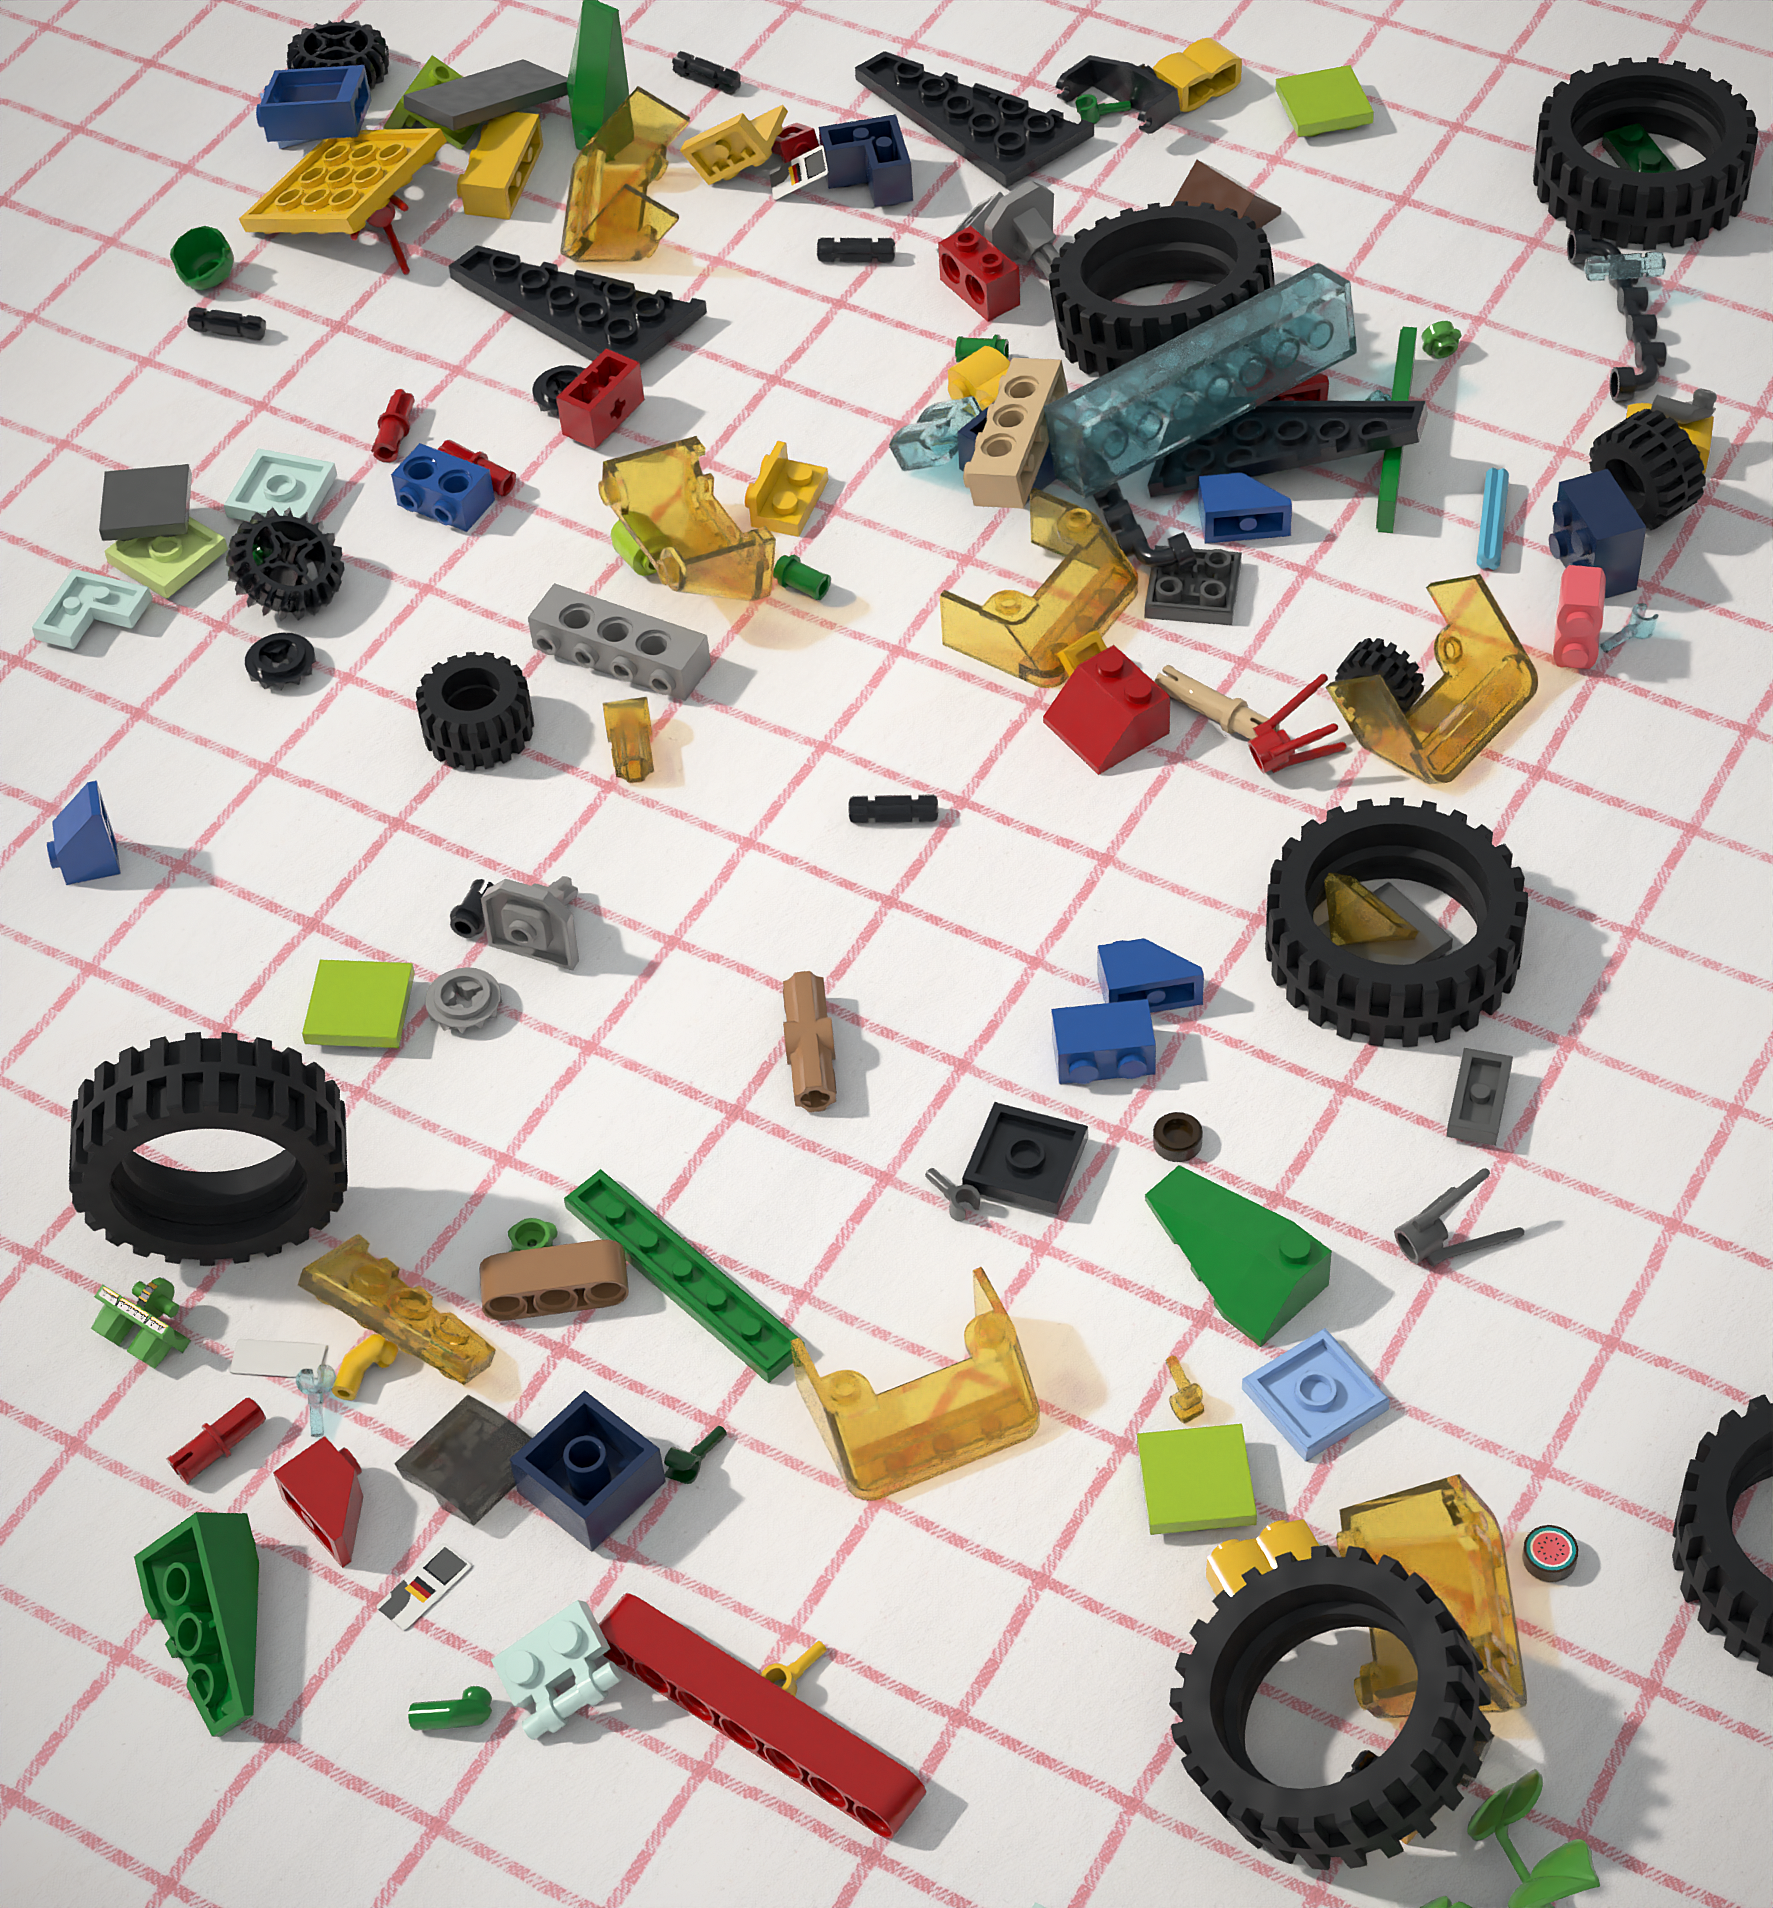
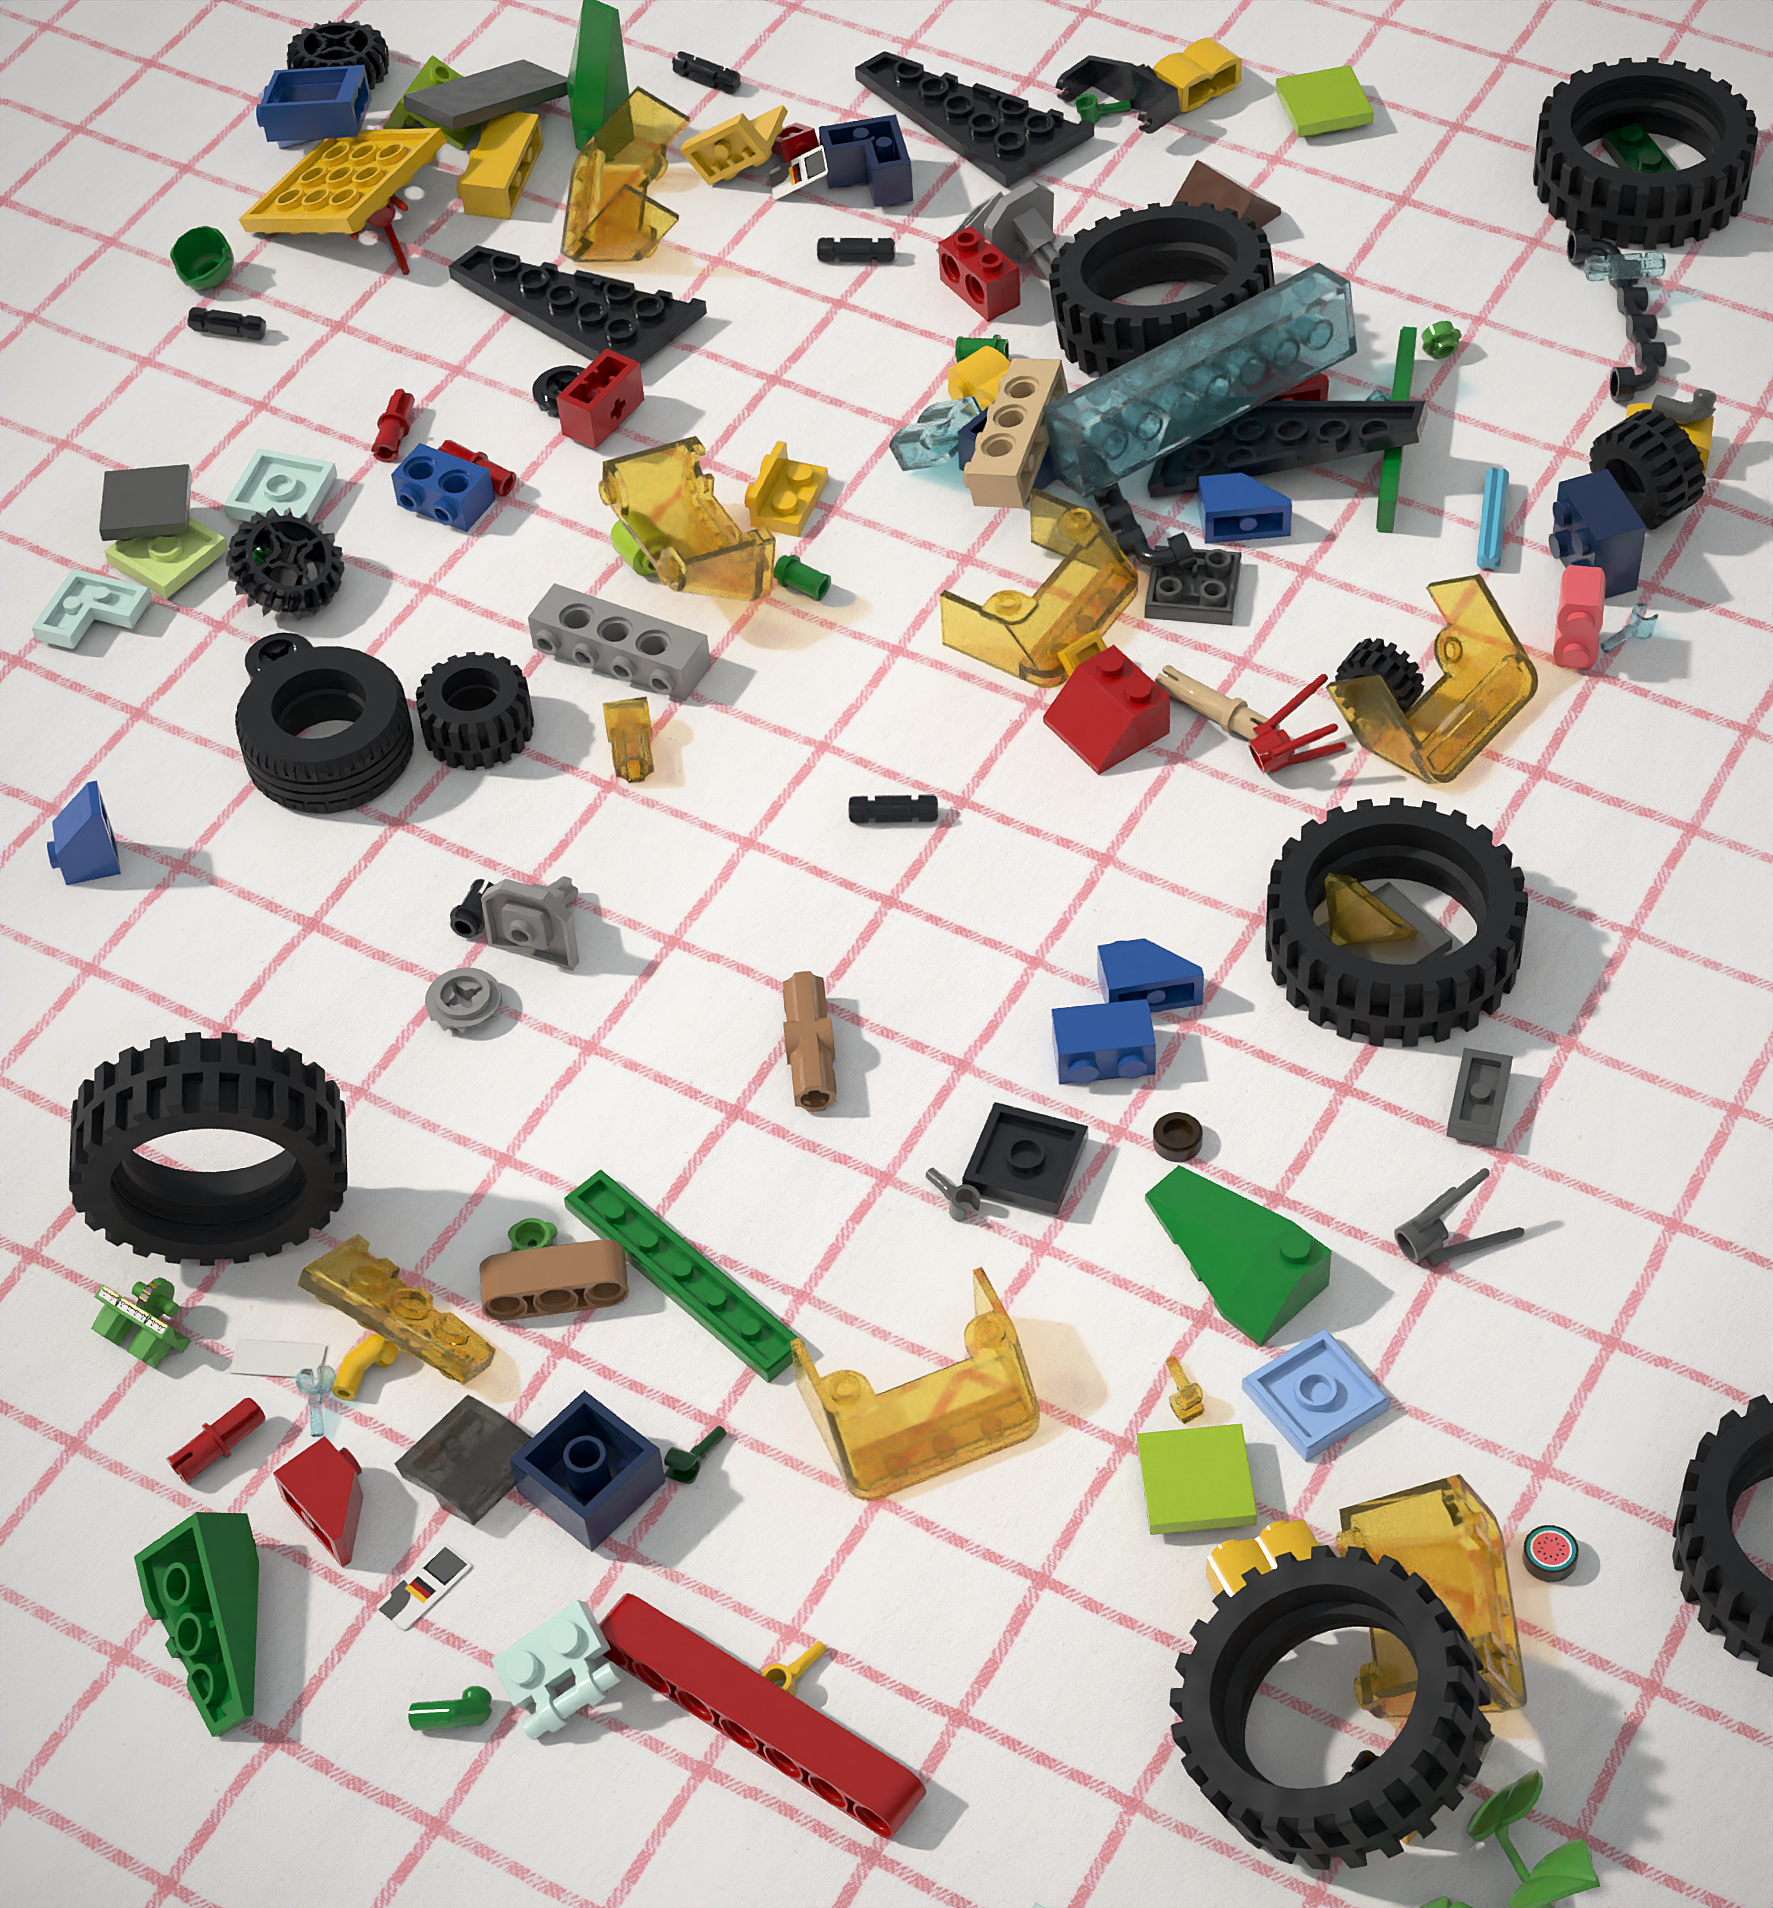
(332, 770): none -> black tyre
(358, 1003): lime tile -> none

